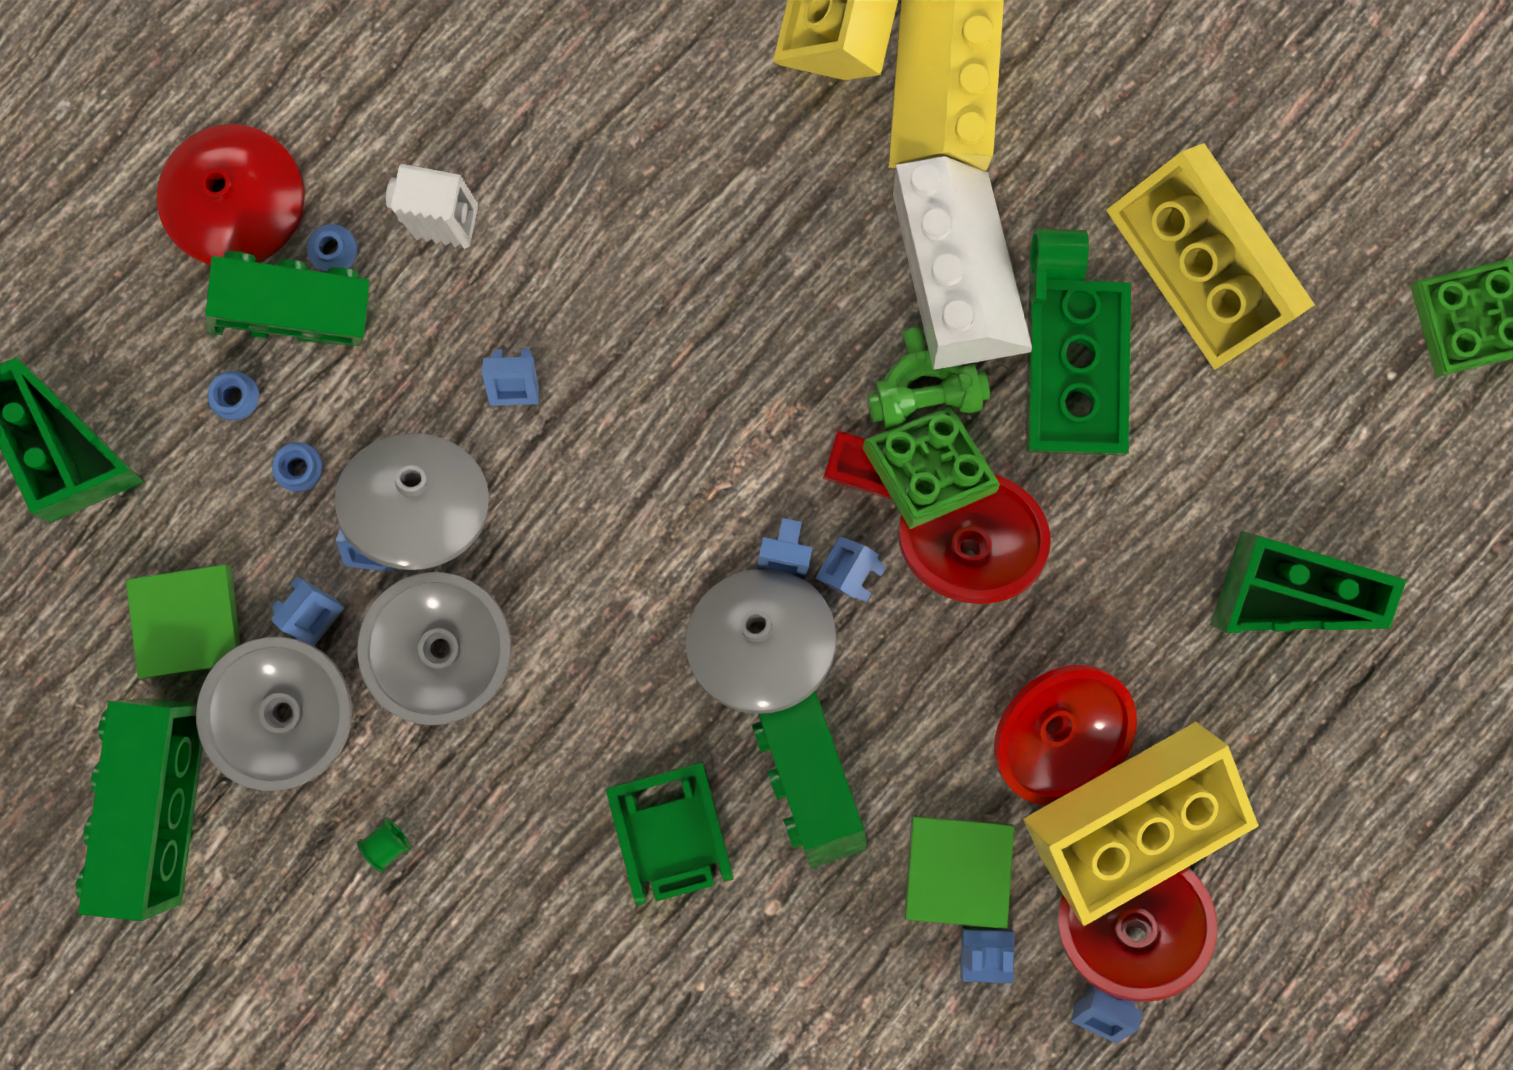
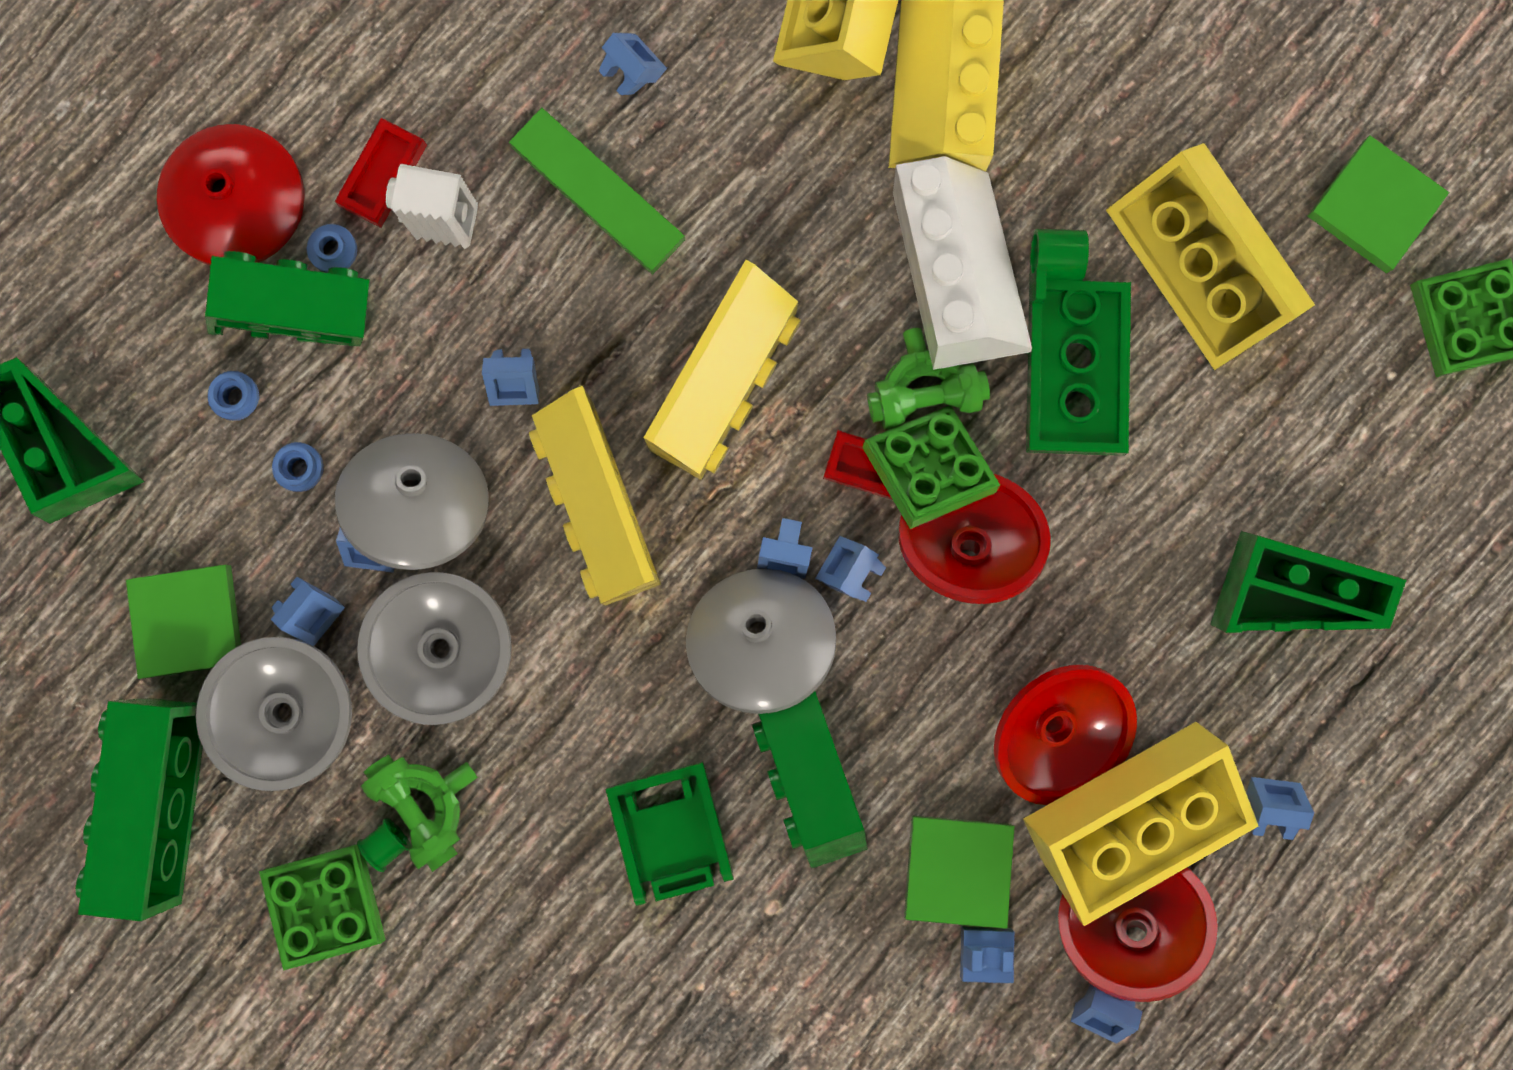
(322, 906): none -> bright green tile
(367, 183): none -> red tile
(392, 784): none -> bright green piece
(594, 498): none -> light yellow slope
(597, 191): none -> bright green tile
(634, 59): none -> medium blue tile
(722, 373): none -> light yellow slope
(1279, 805): none -> medium blue tile
(1378, 204): none -> bright green tile

